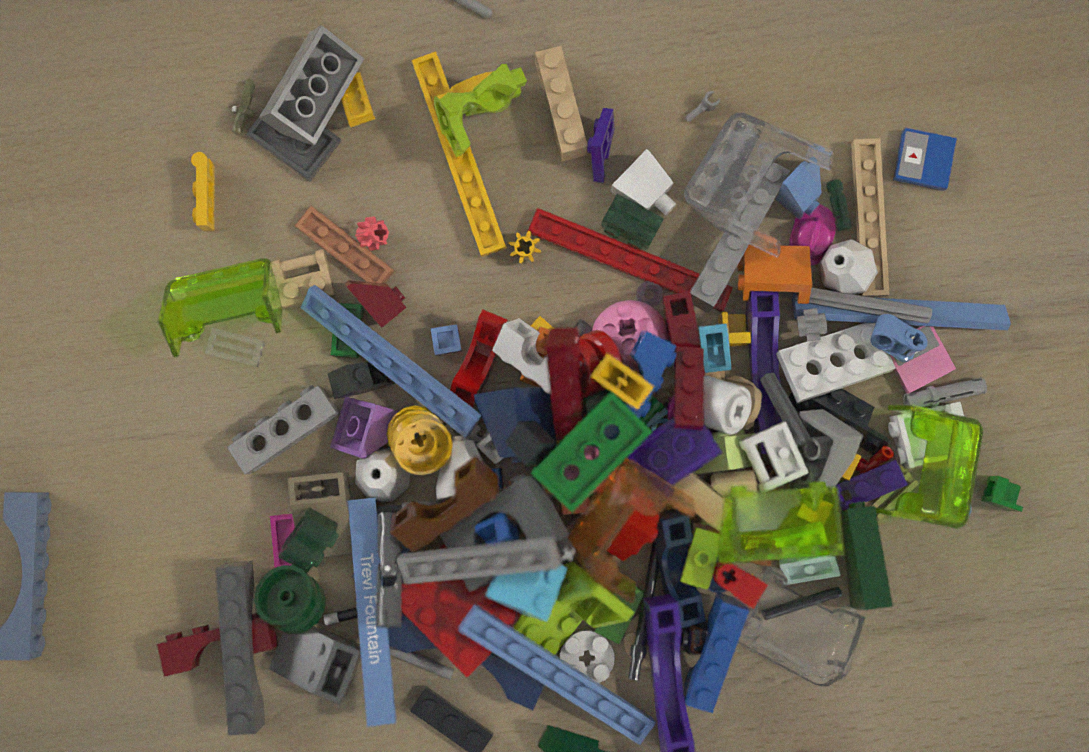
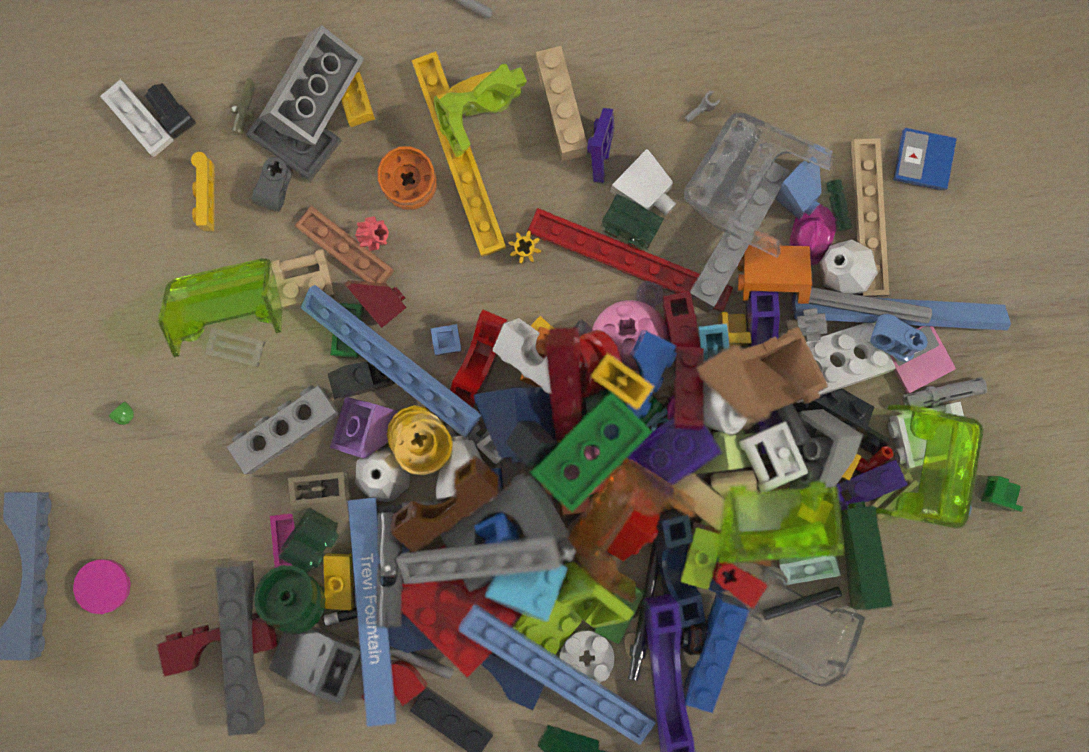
(101, 586): none -> dark pink tile
(122, 414): none -> bright green hinge
(137, 118): none -> white plate
(173, 115): none -> black piece
(272, 188): none -> dark grey piece
(338, 581): none -> yellow plate
(402, 164): none -> orange wheel
(406, 681): none -> red brick
(765, 375): none -> medium nougat windscreen

